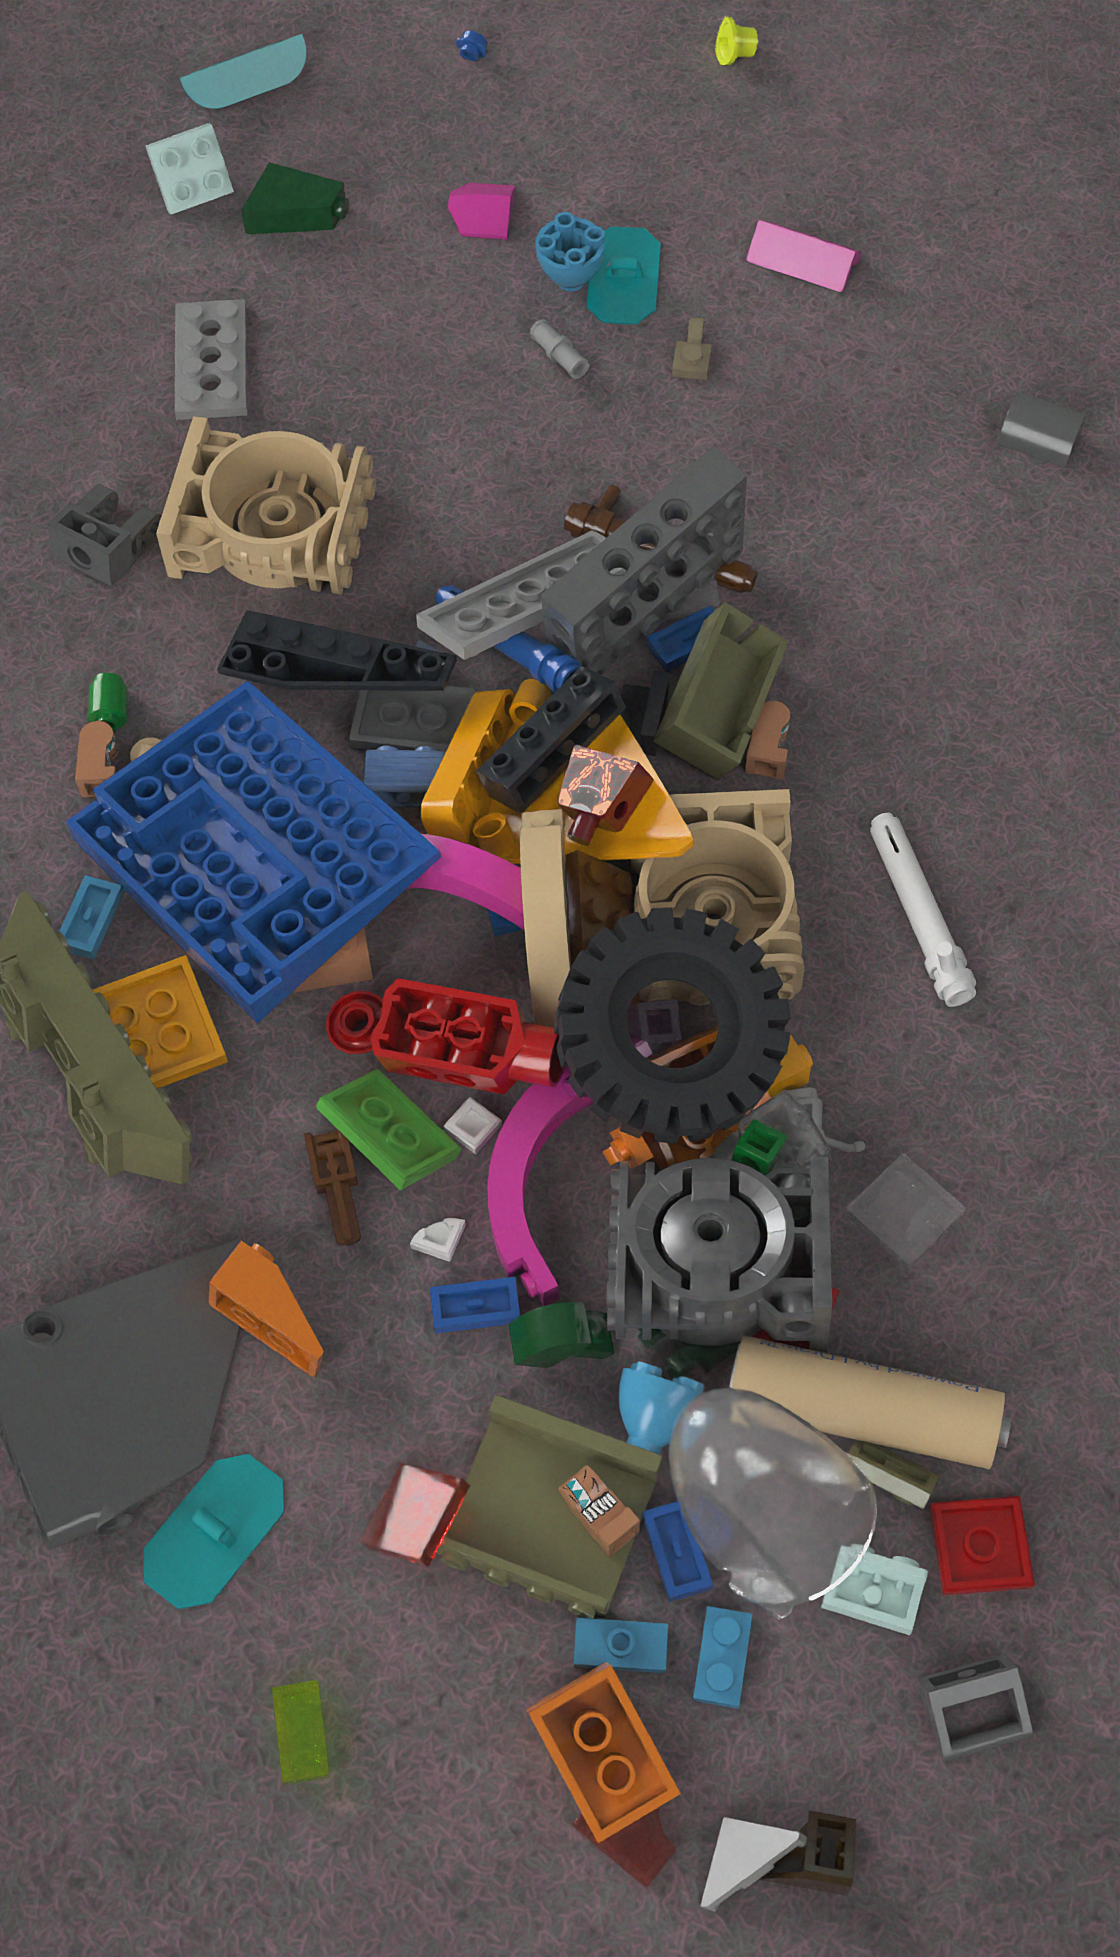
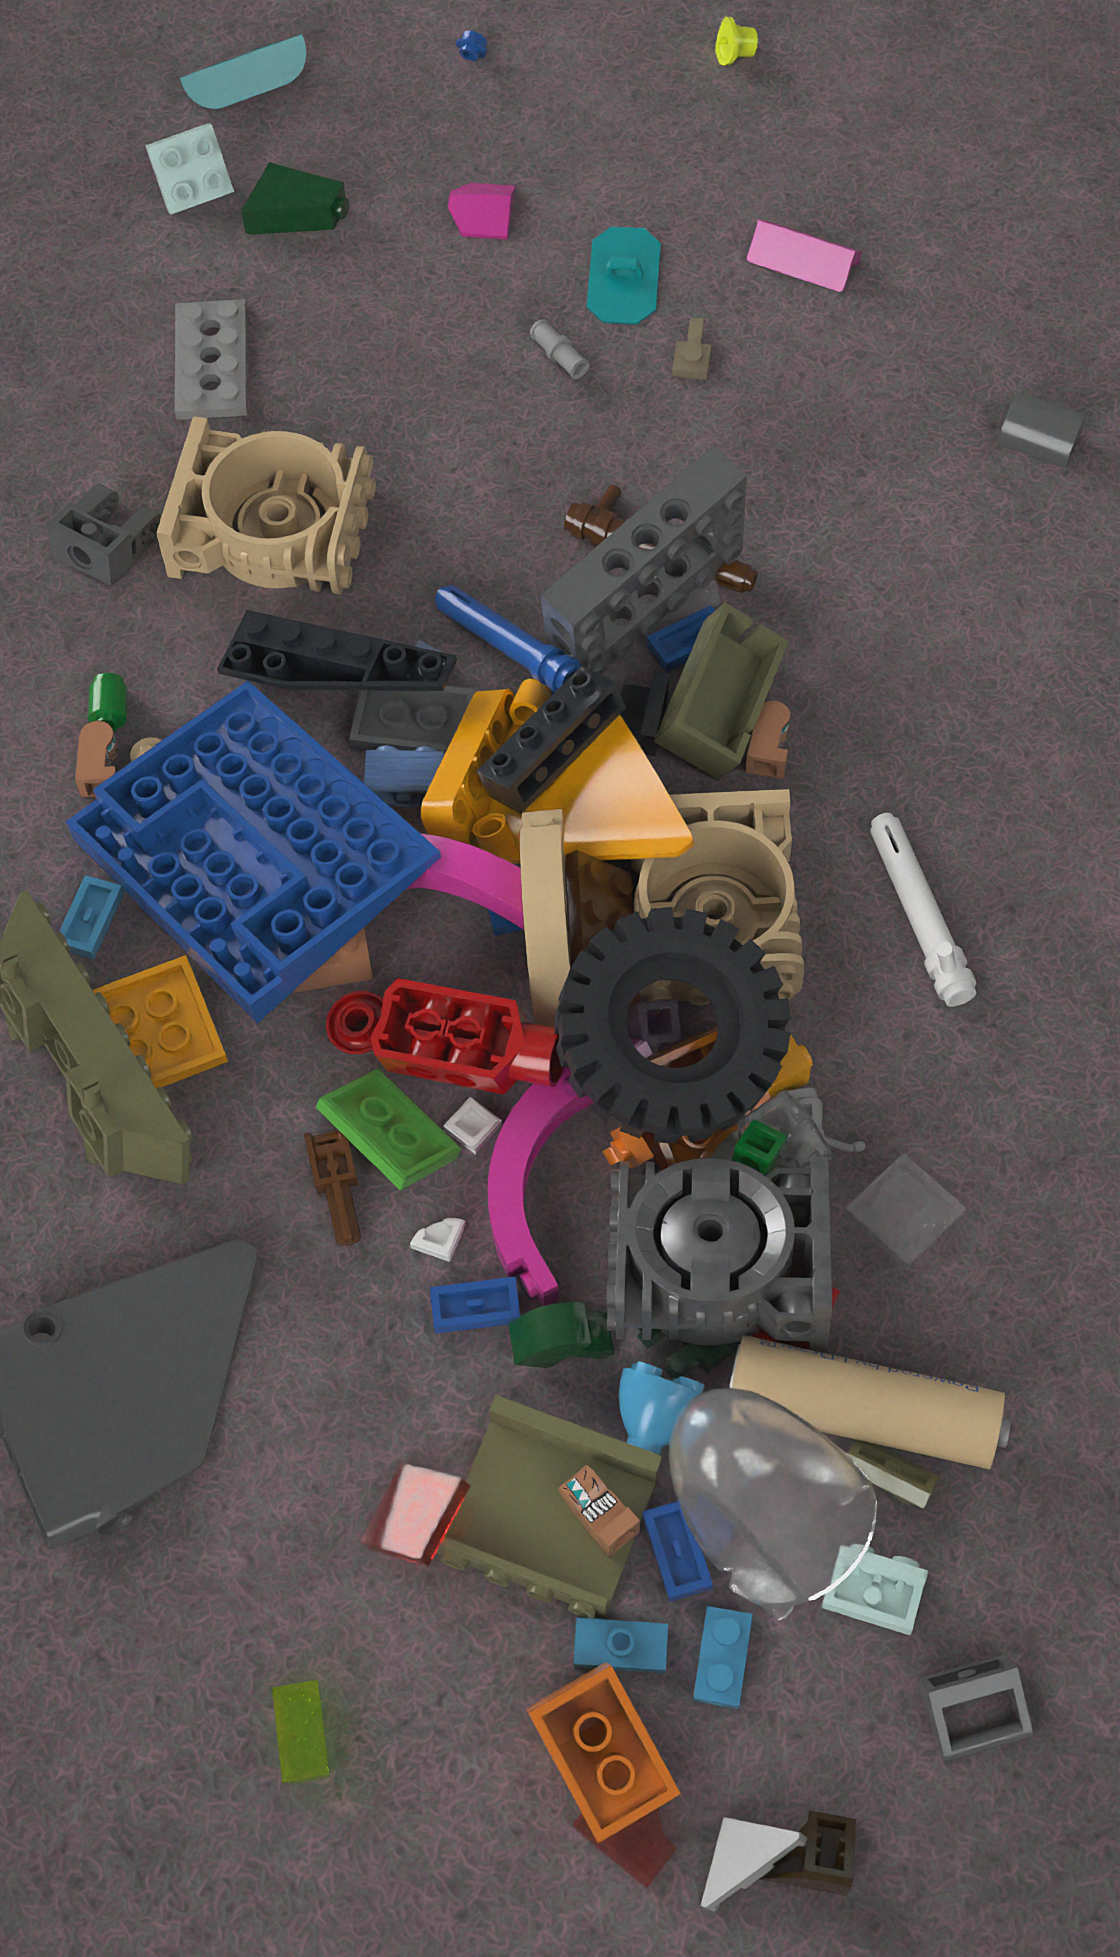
(213, 1531): teal shield -> none
(258, 1299): orange slope -> none
(503, 603): light grey plate -> none
(570, 250): dark azure piece -> none
(600, 792): dark red torso -> none
(981, 1545): red tile -> none

